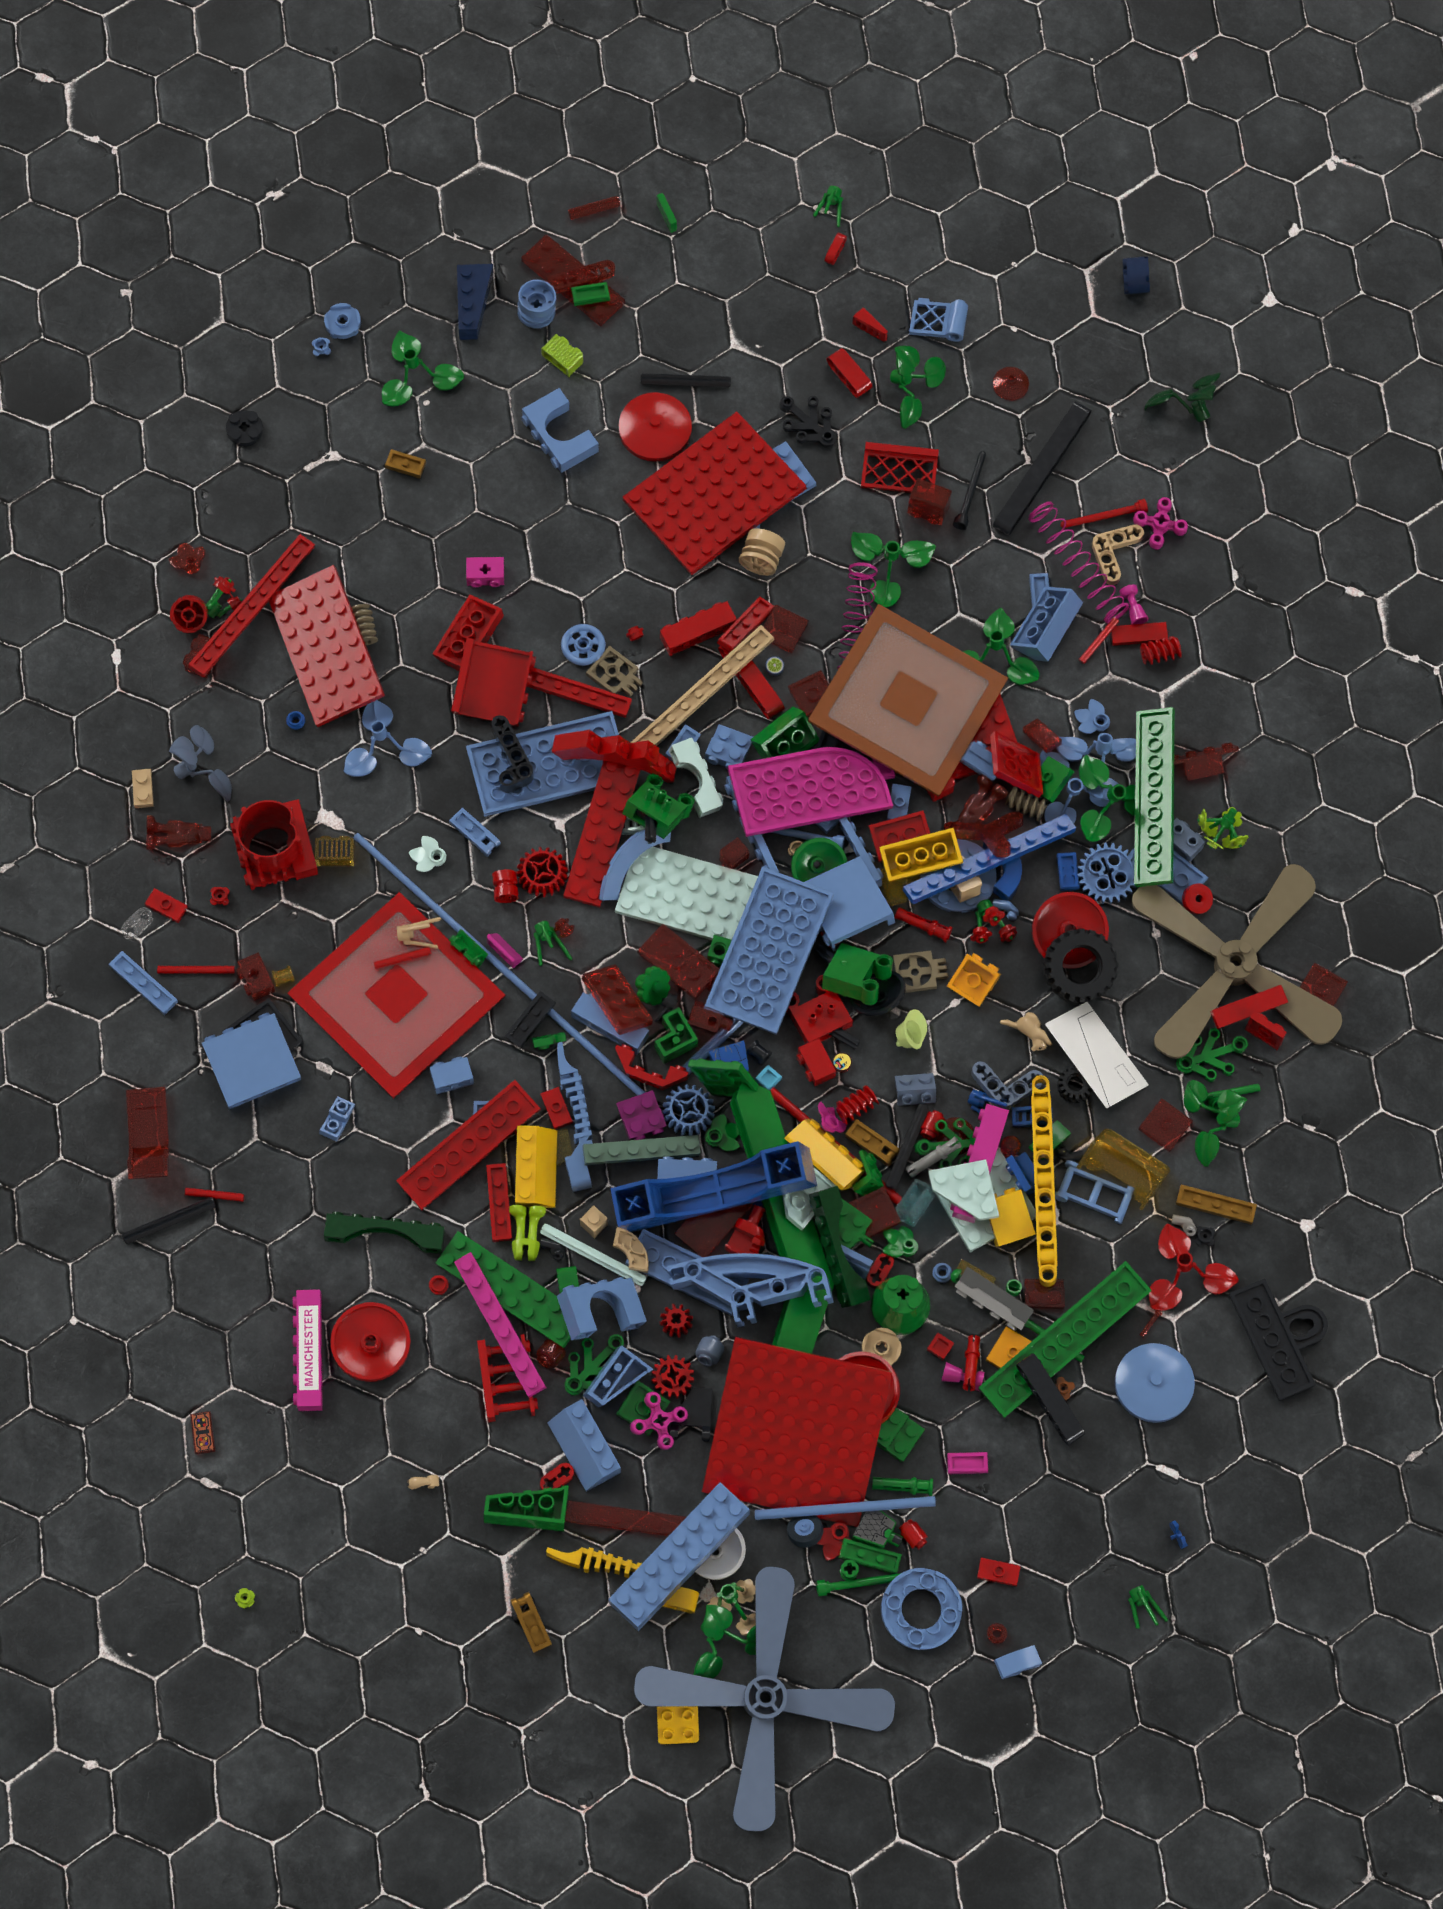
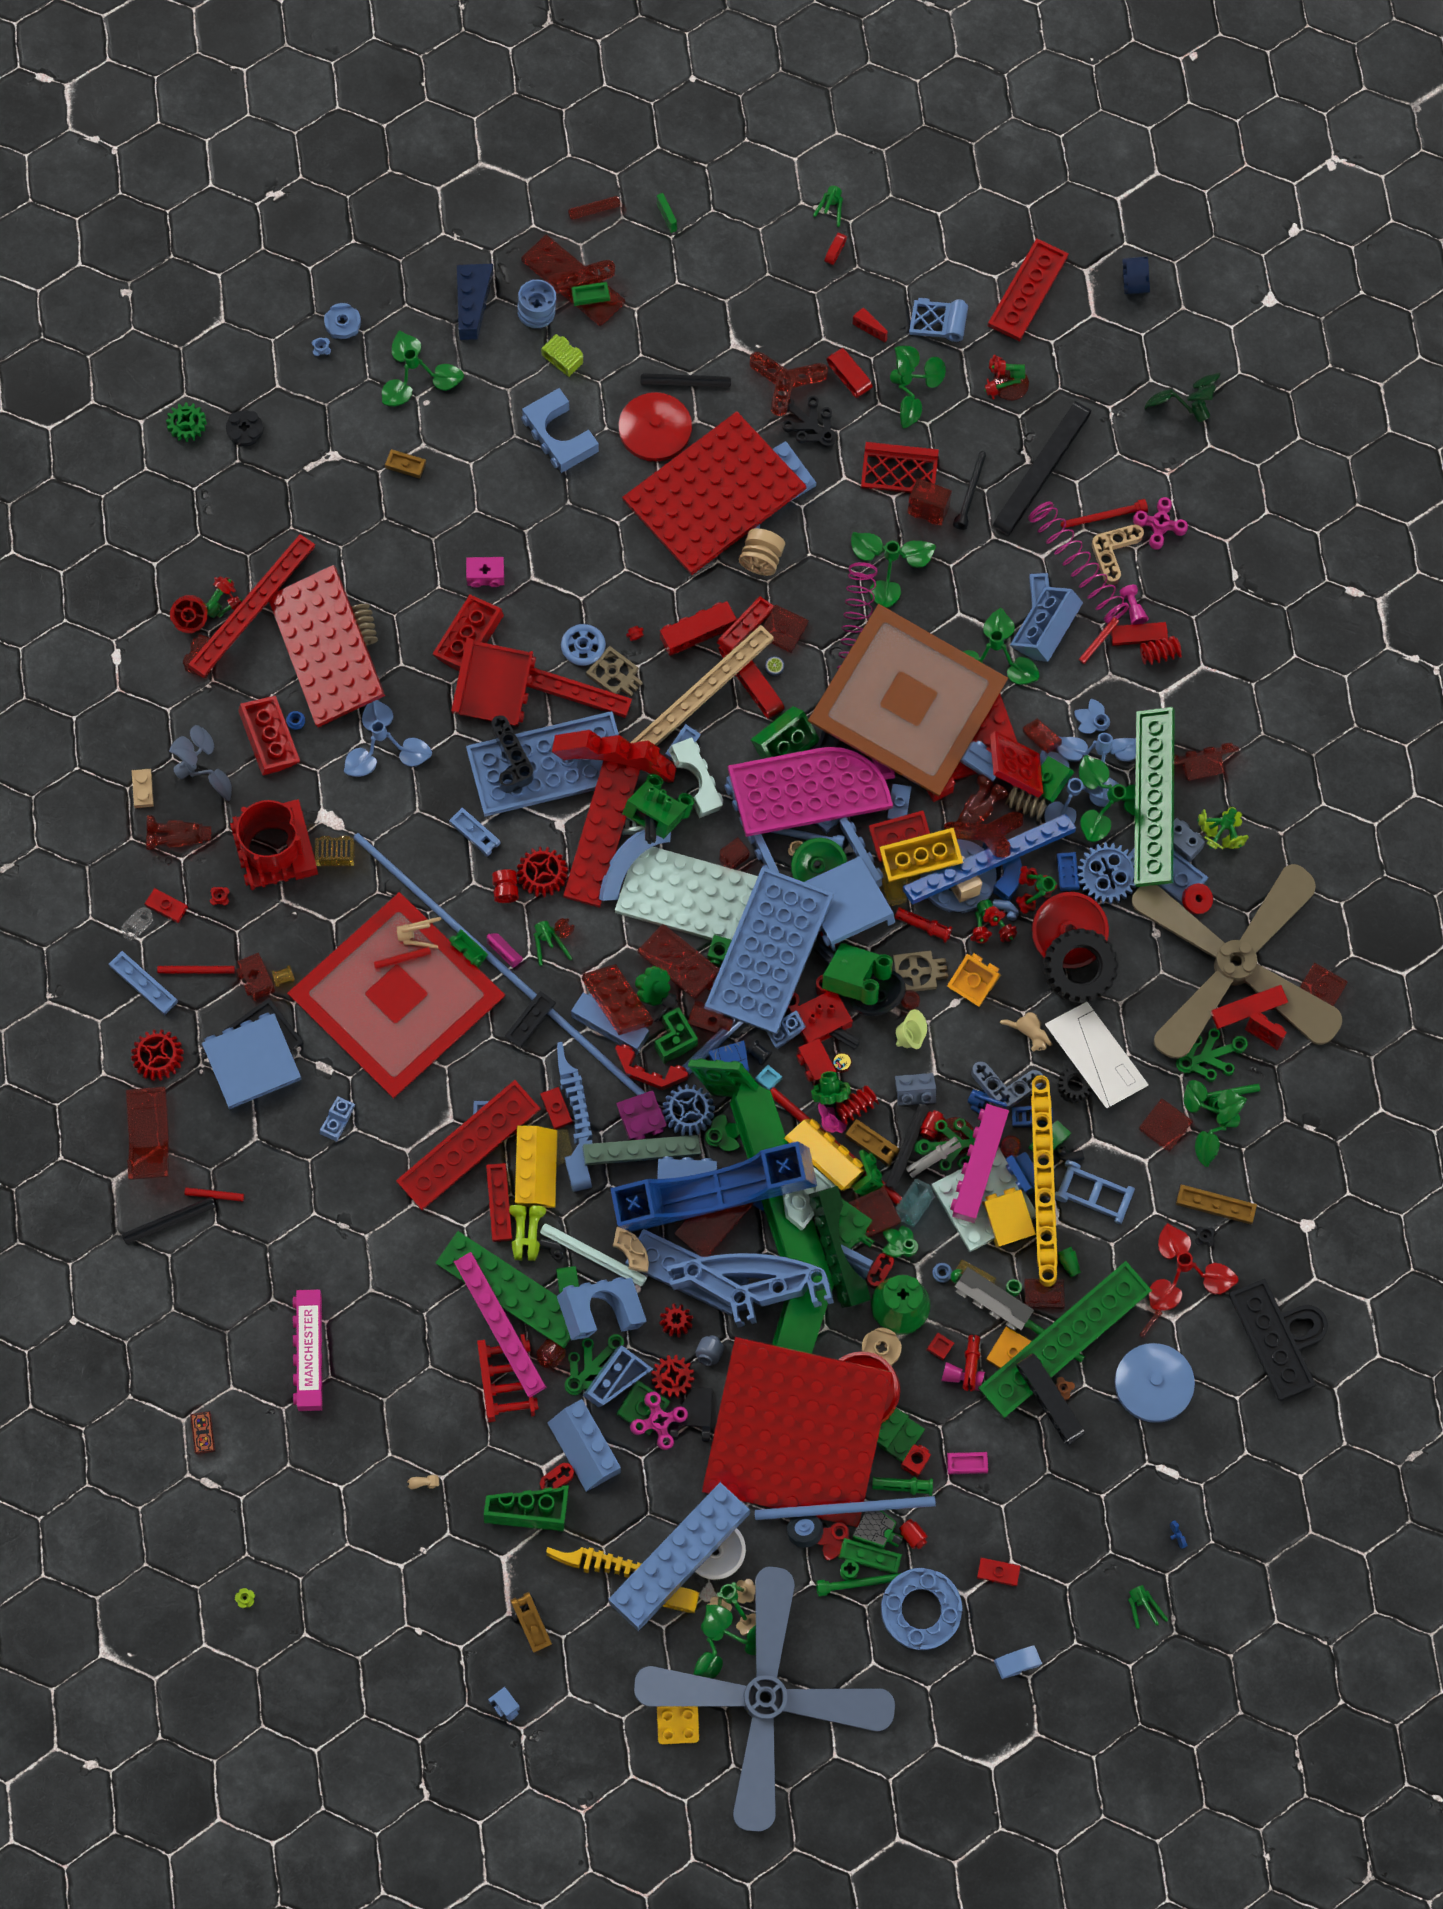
(163, 1041): none -> red gear
(186, 420): none -> green gear
(188, 558): clear red plate -> none
(268, 735): none -> red slope
(343, 1228): dark green arch -> none
(370, 1341): red dish -> none
(425, 855): light aqua plate -> none
(438, 1285): red plate -> none
(451, 1075): medium blue brick -> none
(504, 1704): none -> medium blue brick
(543, 1042): green plate -> none
(594, 1221): tan brick -> none
(622, 1518): clear red plate -> none
(728, 747): medium blue plate -> none
(747, 1234): red piece -> none
(789, 1028): none -> medium blue slope
(809, 691): clear red plate -> none
(818, 370): none -> clear red piece
(830, 1089): none -> green plant
(911, 1000): none -> clear red plate
(912, 1468): none -> red brick
(967, 1188): light aqua plate -> none
(997, 1627): clear red plate -> none
(998, 367): none -> plant
(1028, 289): none -> red plate
(1044, 885): none -> plant
(1069, 1261): none -> green cone
(1126, 1163): clear yellow windscreen -> none
(1186, 1224): light grey arm -> none

